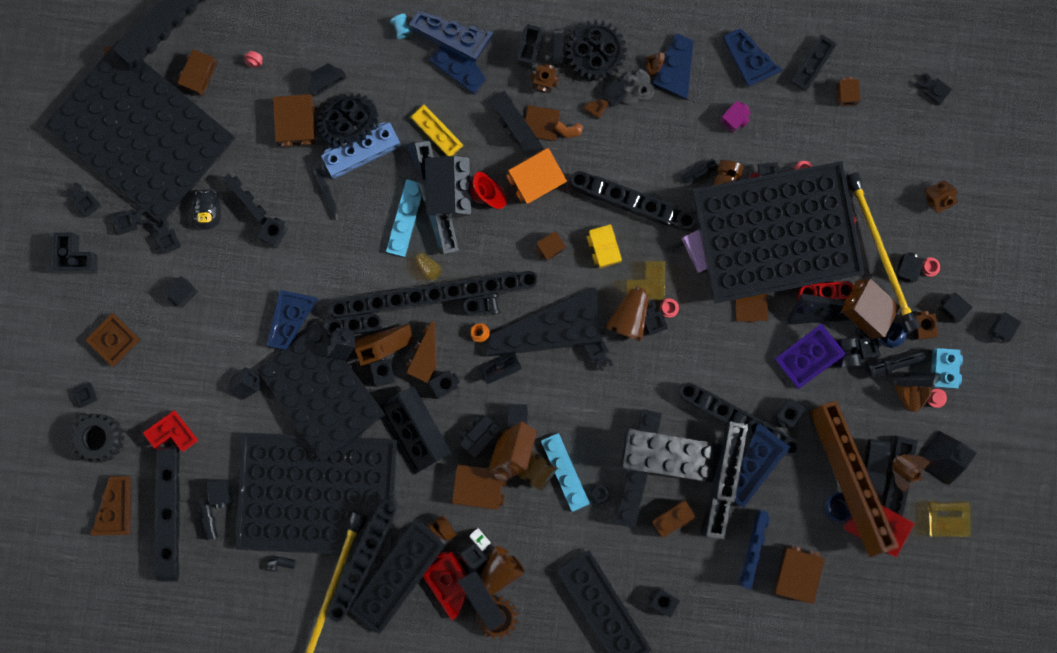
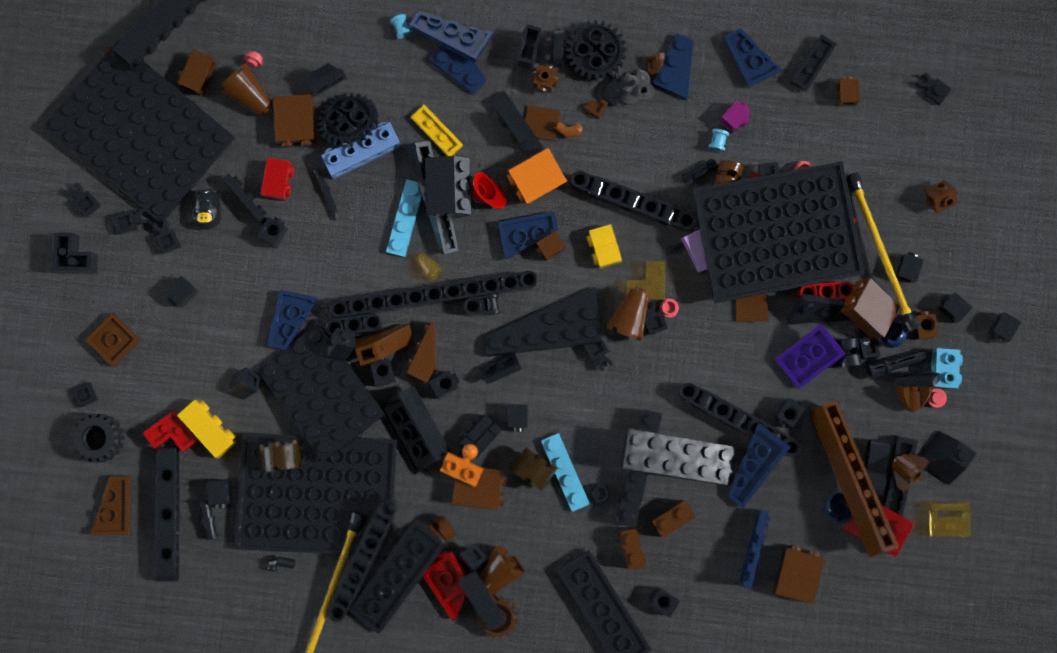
(207, 428): none -> yellow brick
(247, 91): none -> reddish brown cone
(277, 179): none -> red brick
(280, 456): none -> dark brown brick
(462, 467): none -> orange plate
(476, 329): orange plate -> none
(480, 539): white sticker -> none
(512, 451): reddish brown brick -> none
(525, 232): none -> dark blue wing
(631, 543): none -> reddish brown brick
(718, 140): none -> medium azure bush
(725, 481): black slope -> none
(930, 267): coral plate -> none

